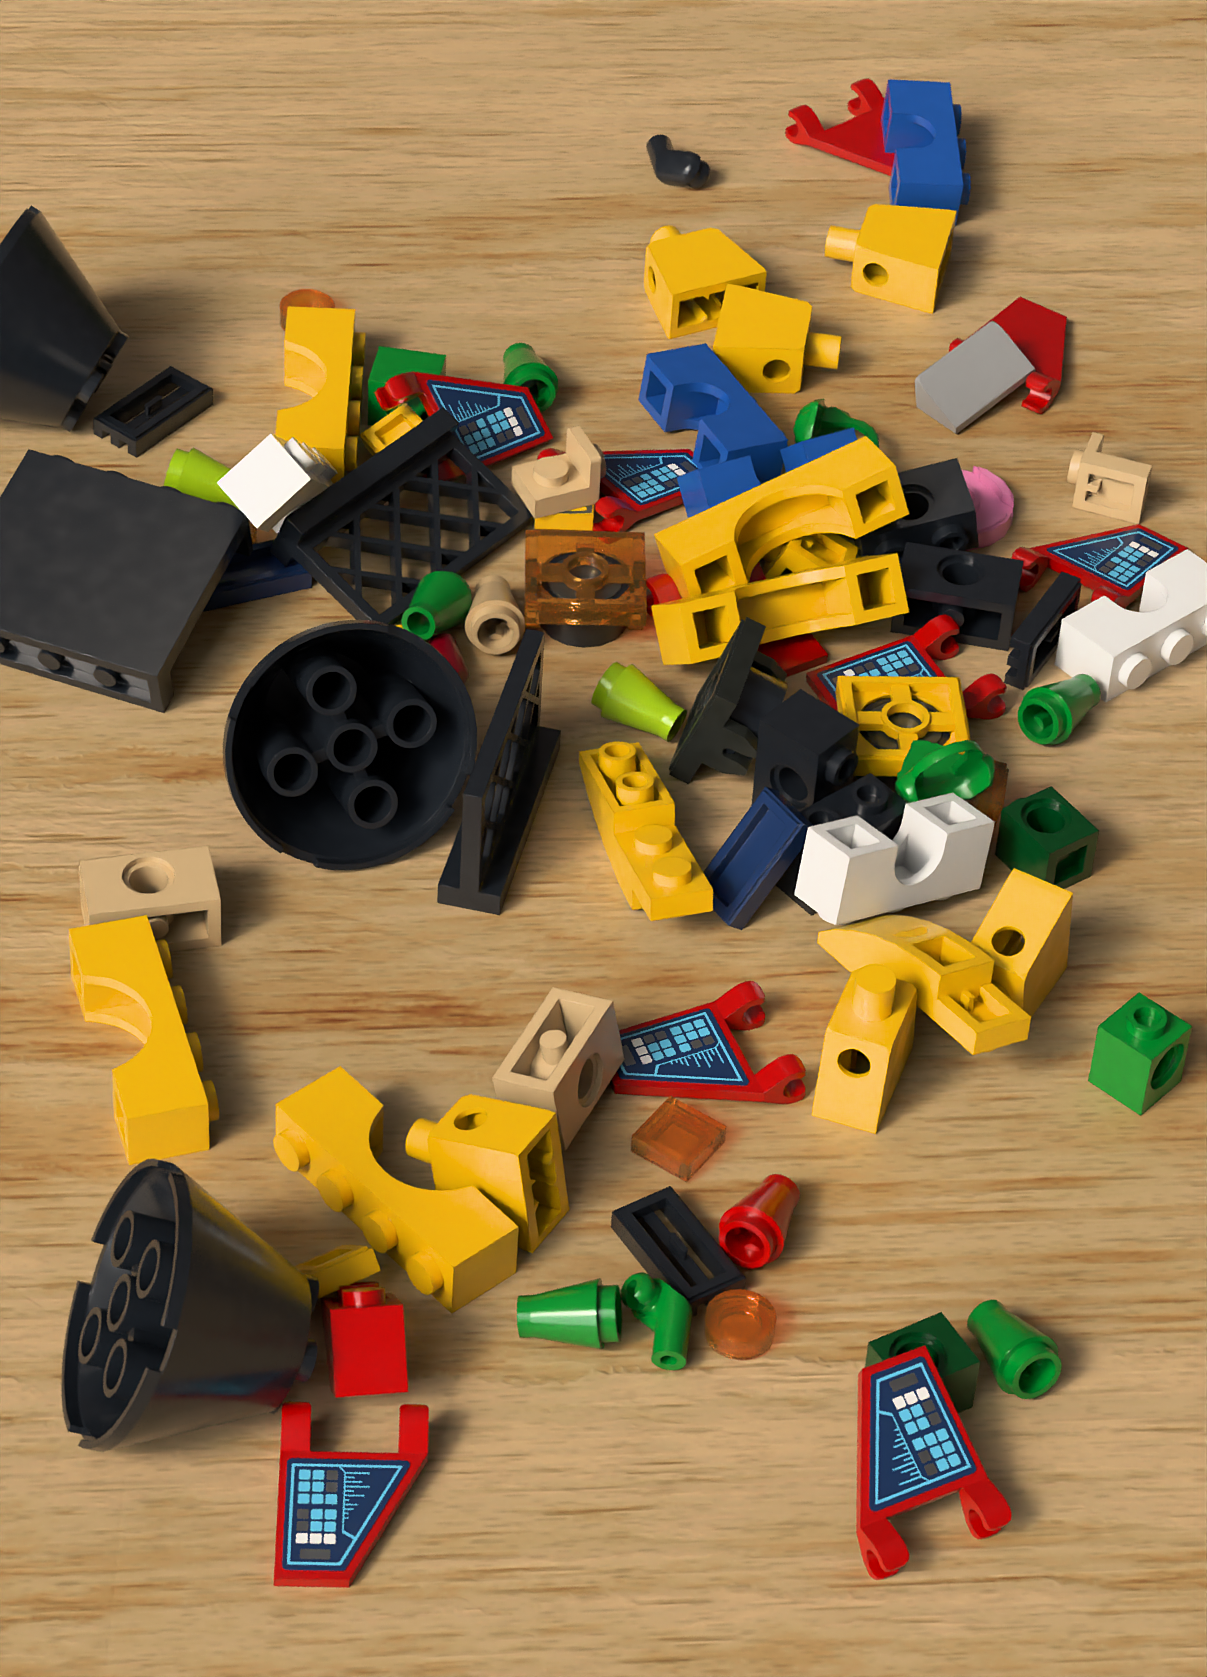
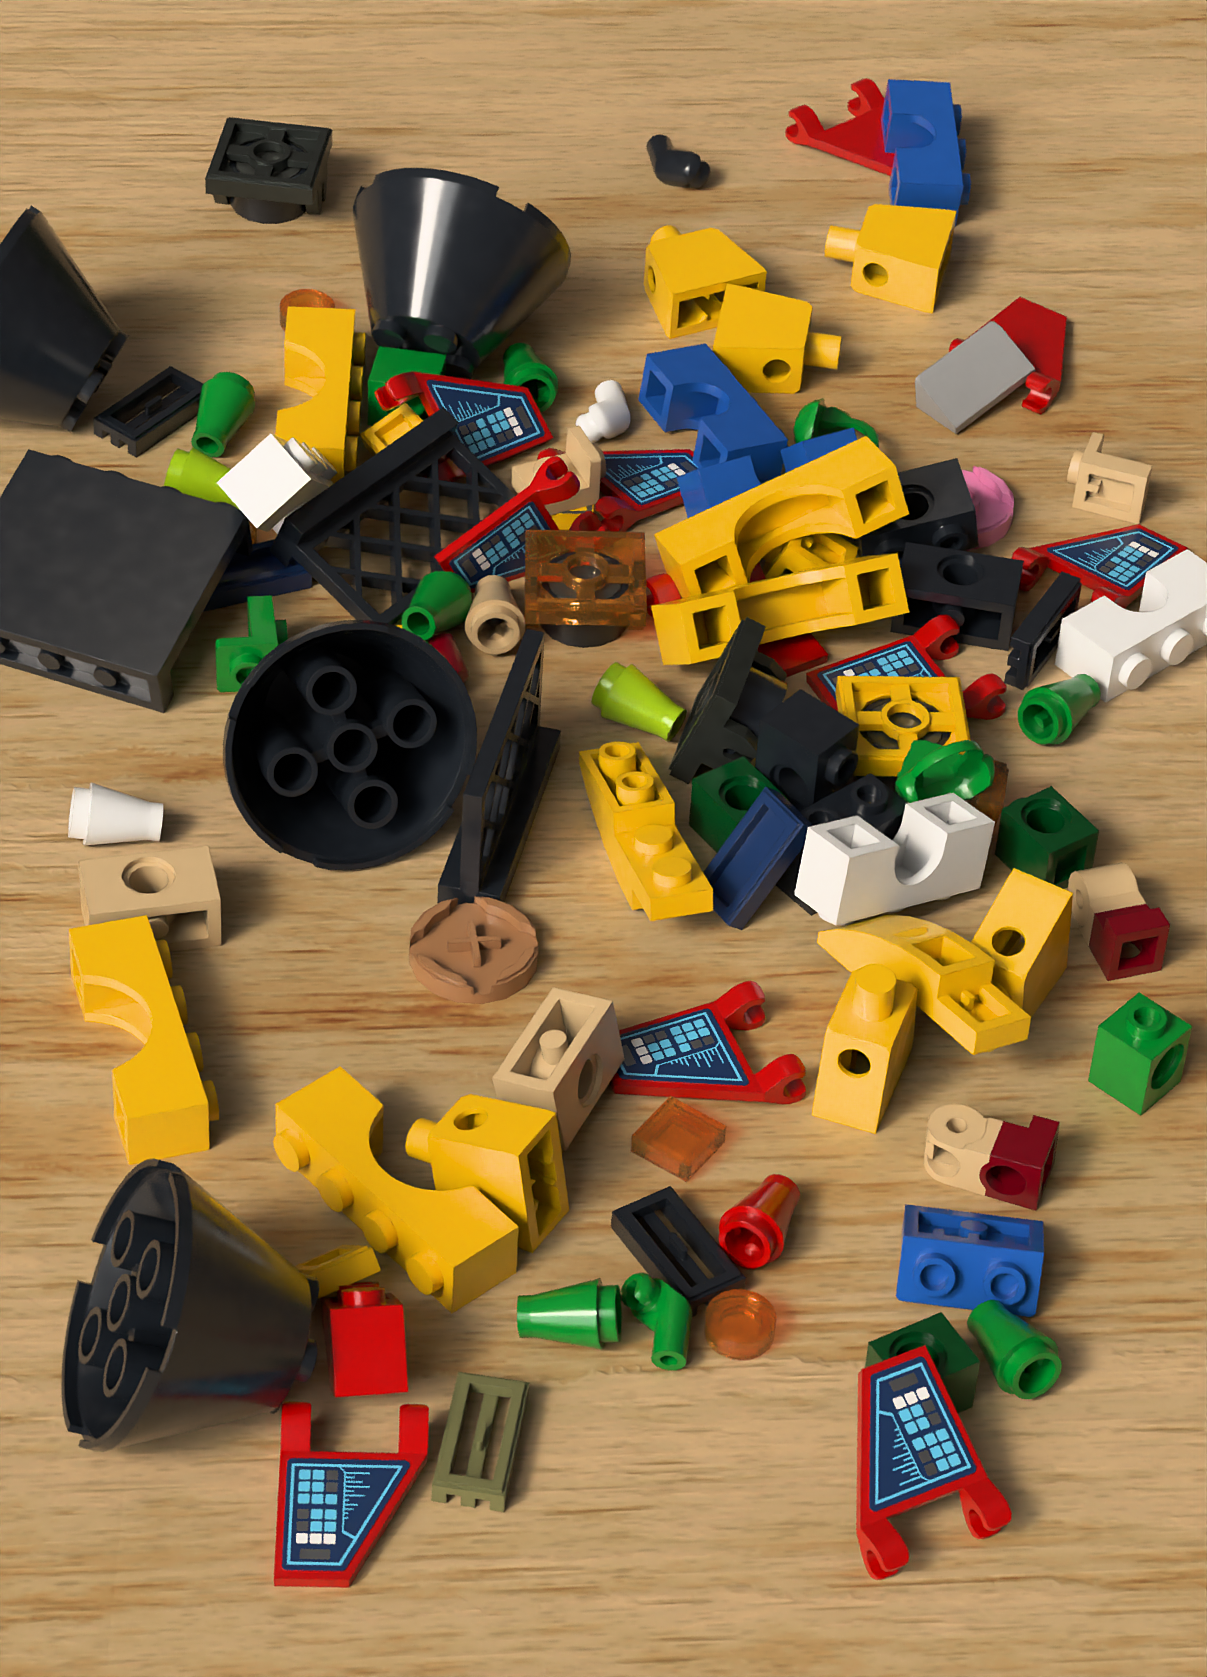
(111, 816): none -> white cone
(222, 411): none -> green cone
(240, 655): none -> green bracket
(270, 169): none -> pearl dark grey piece
(452, 263): none -> black cone
(472, 1485): none -> olive tile
(473, 950): none -> medium nougat tile
(498, 541): none -> flag
(608, 416): none -> white arm
(723, 798): none -> dark green brick
(970, 1259): none -> blue bracket
(991, 1154): none -> leg
(1115, 913): none -> leg

